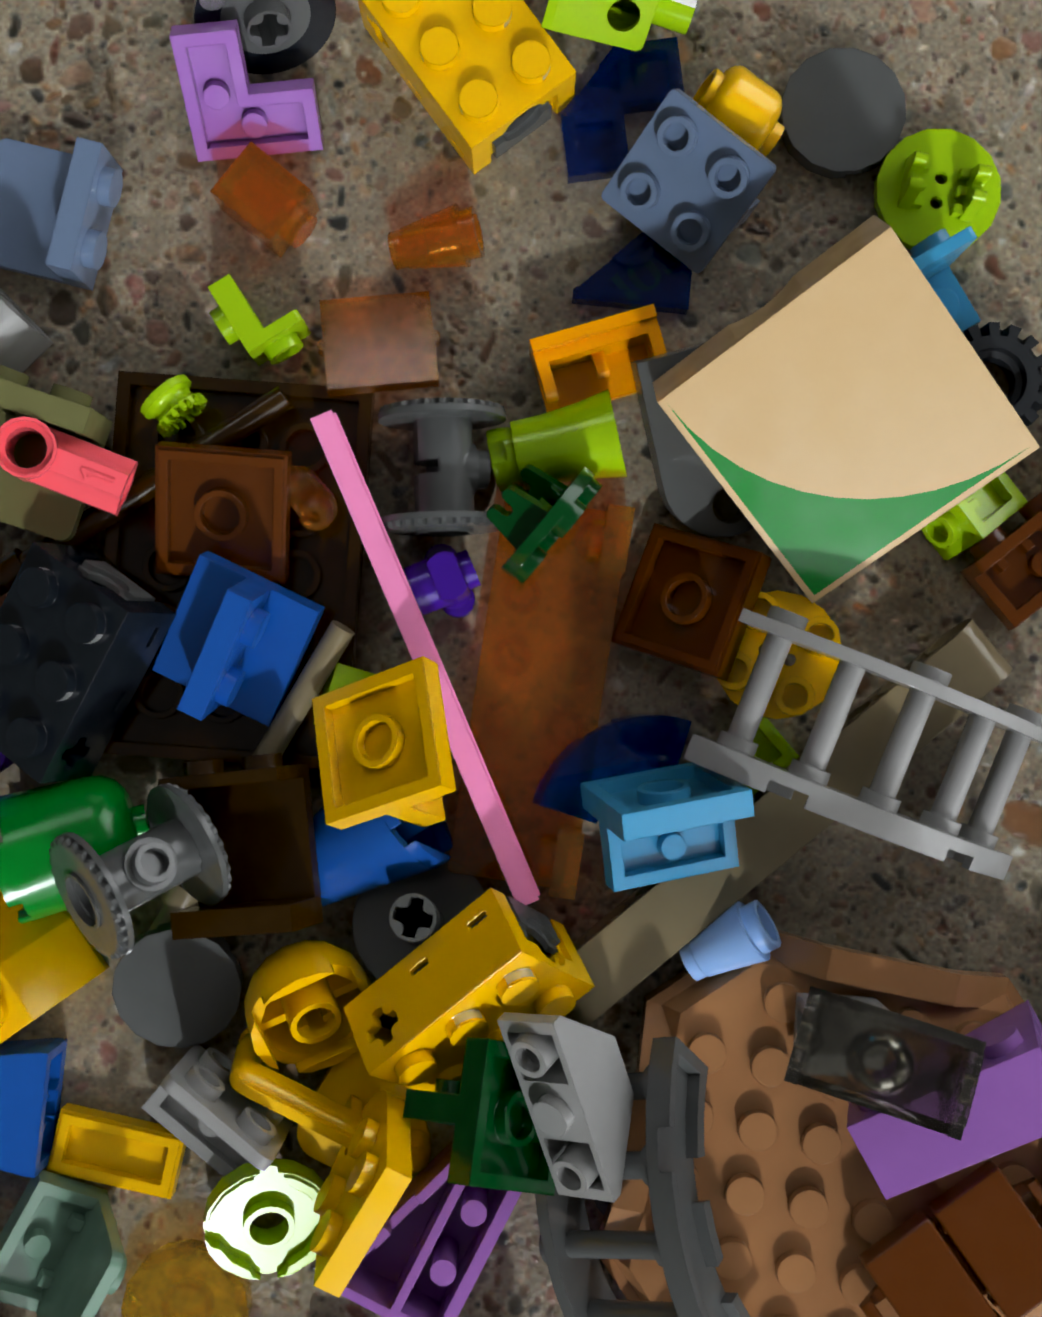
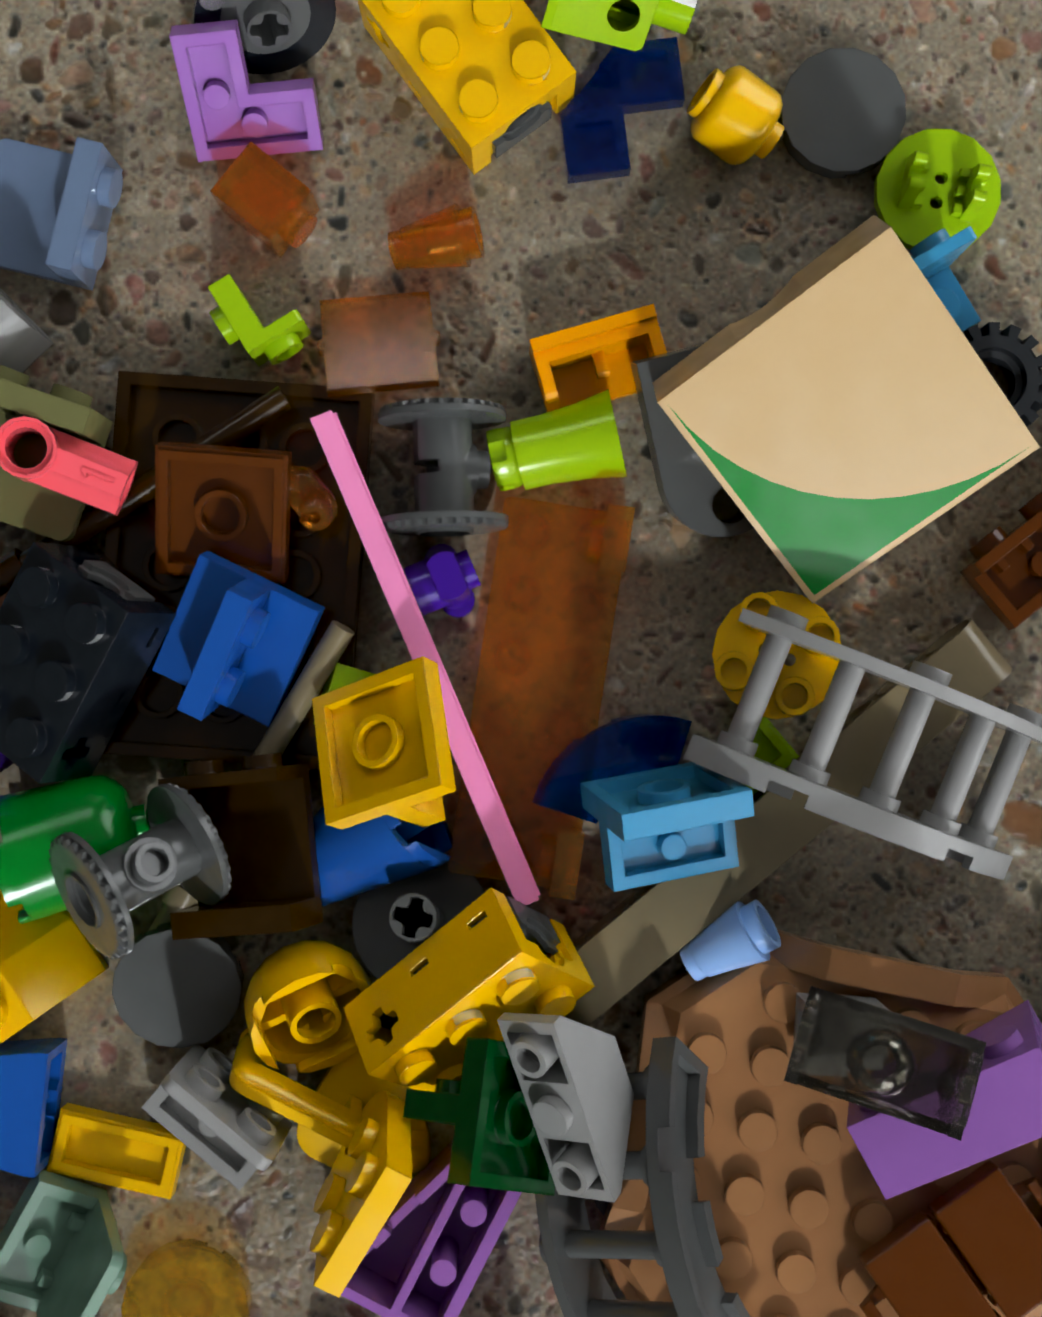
(173, 404): lime bush -> none
(248, 1193): tile -> none
(539, 515): dark green plate -> none
(639, 277): clear blue tile -> none
(688, 181): sand blue bracket -> none
(690, 600): reddish brown tile -> none
(974, 517): lime bracket -> none

